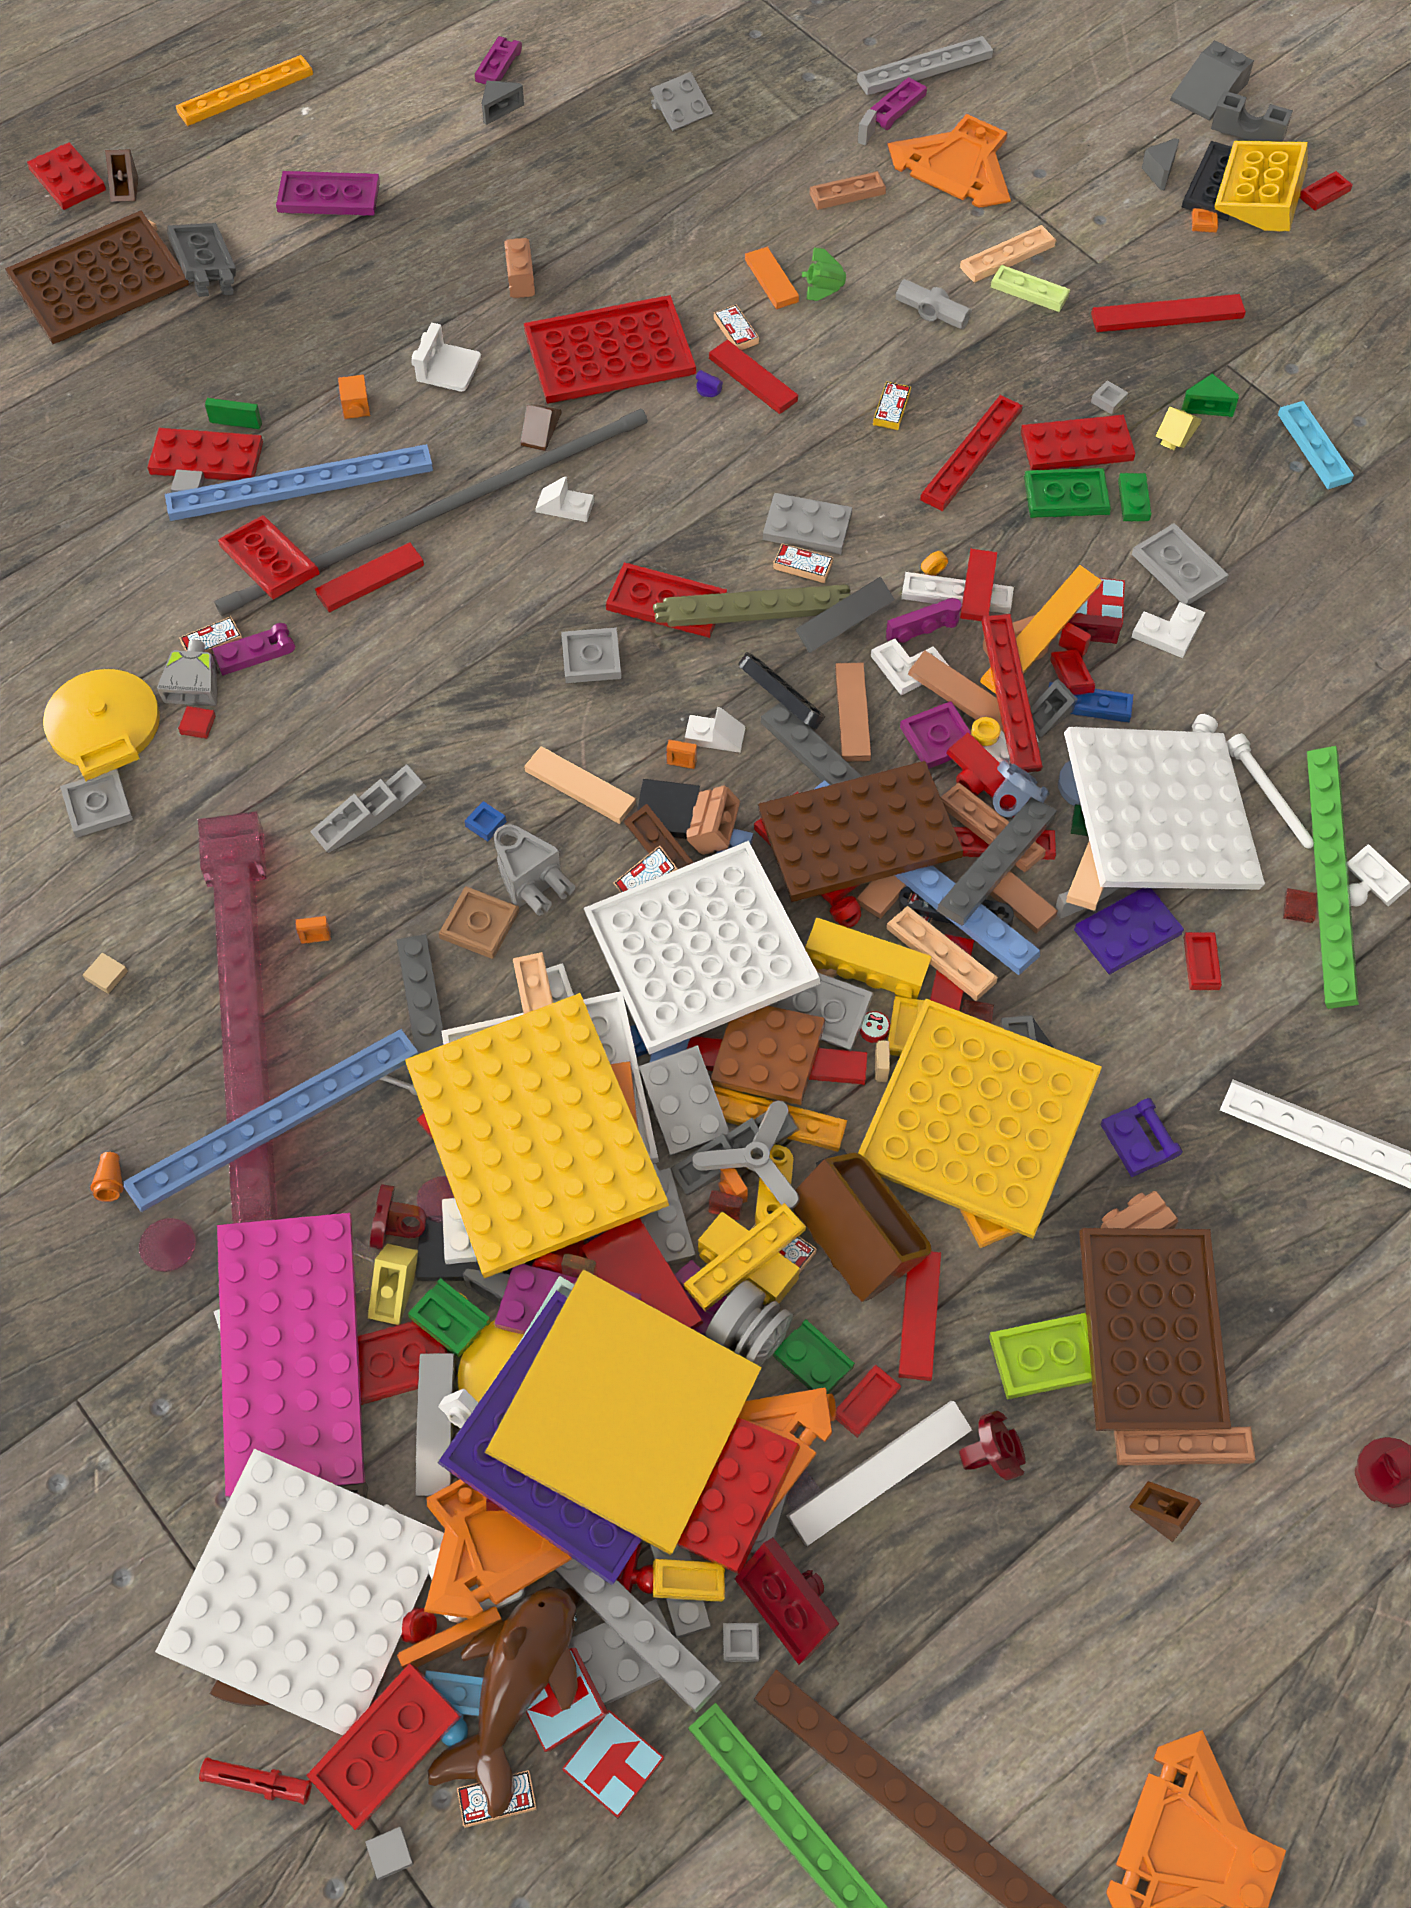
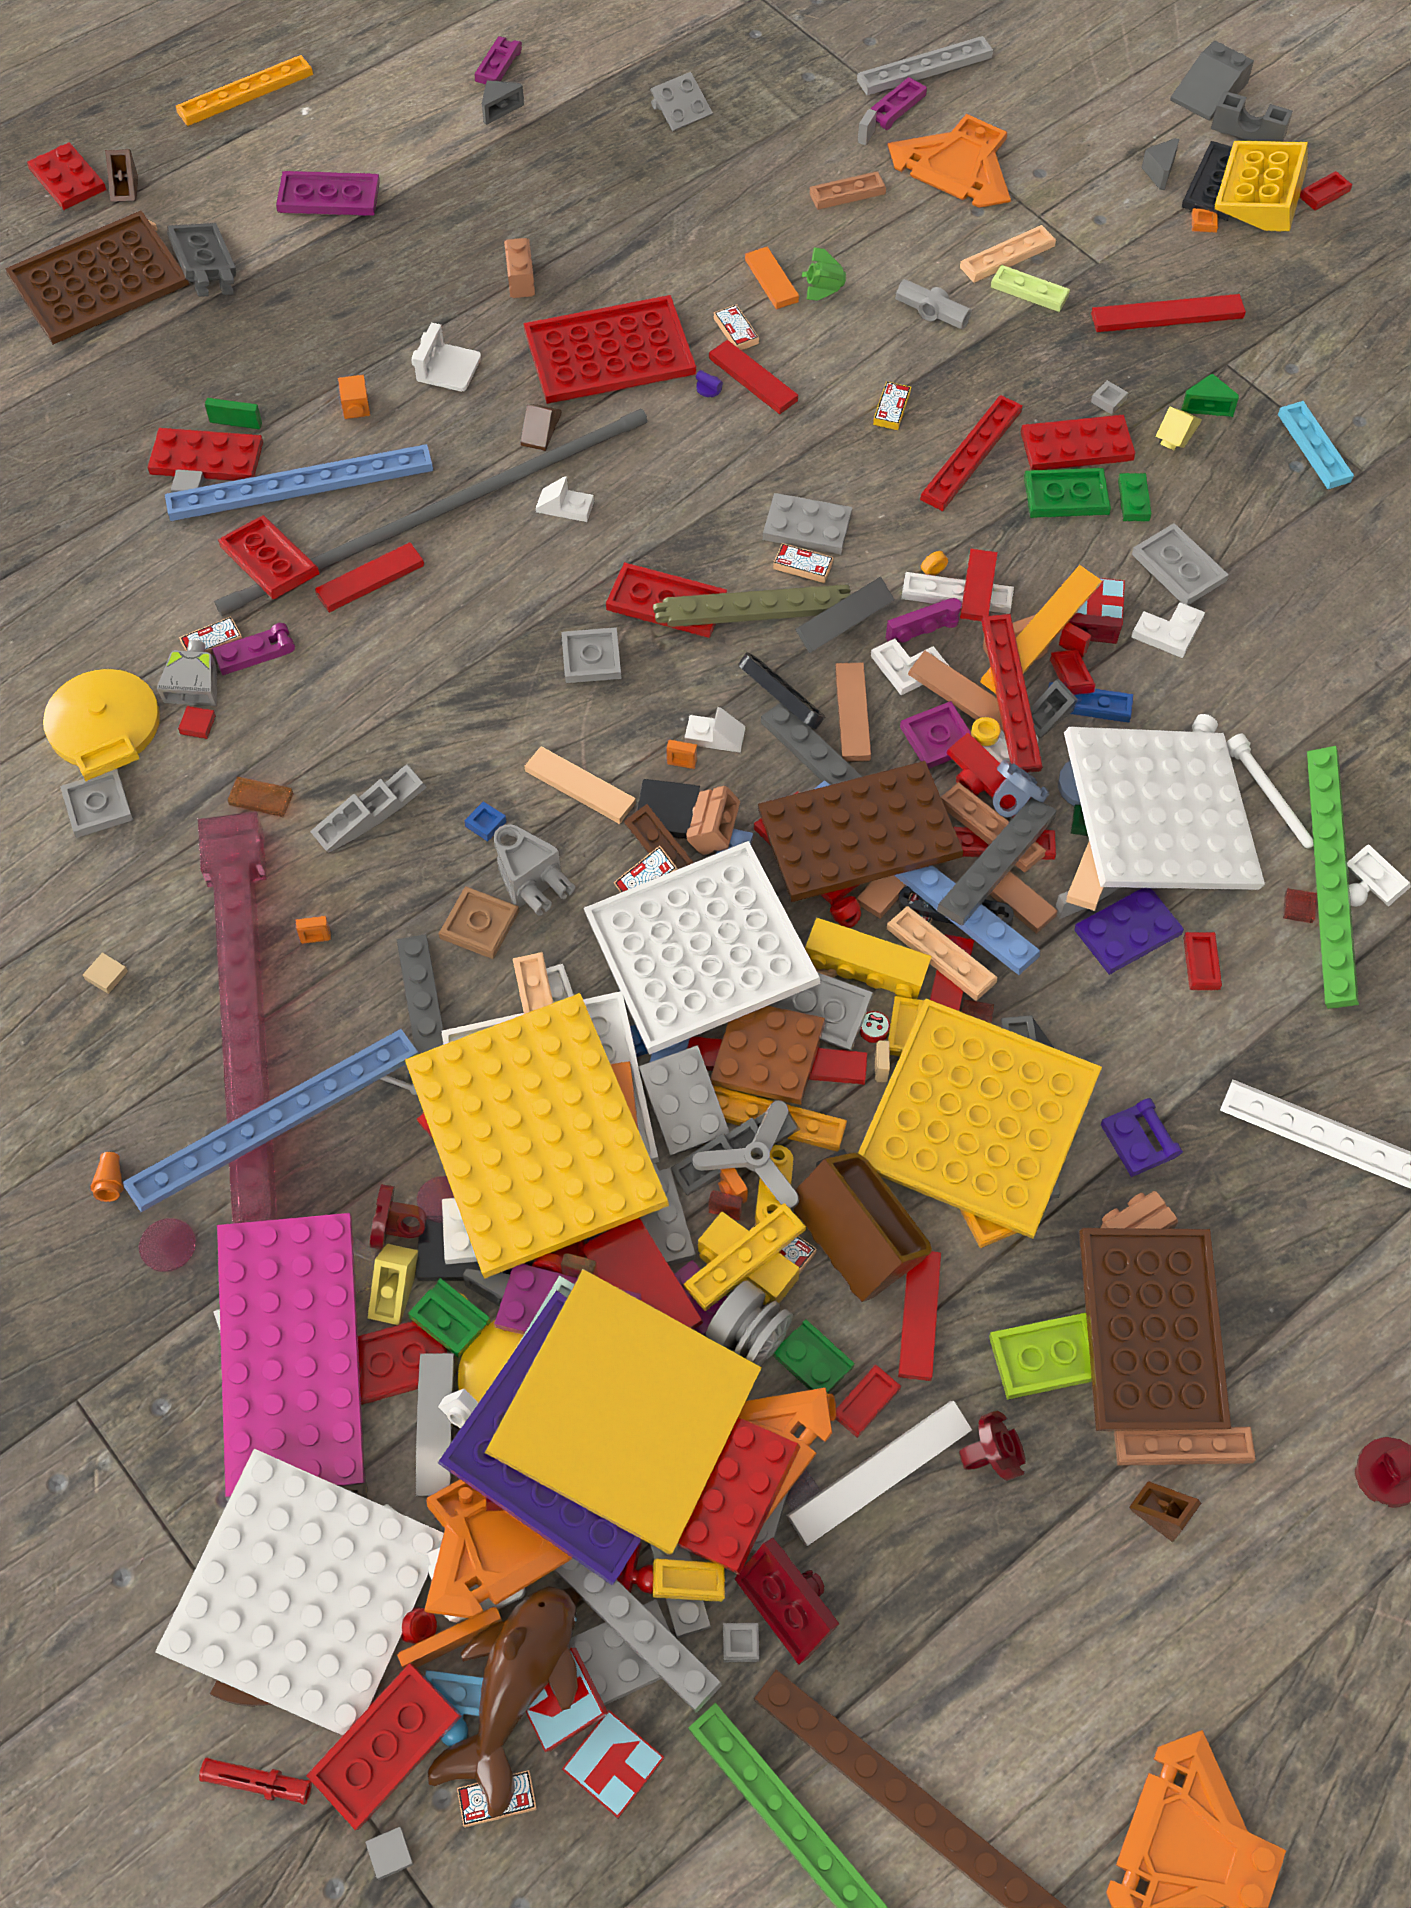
(260, 796): none -> clear orange tile

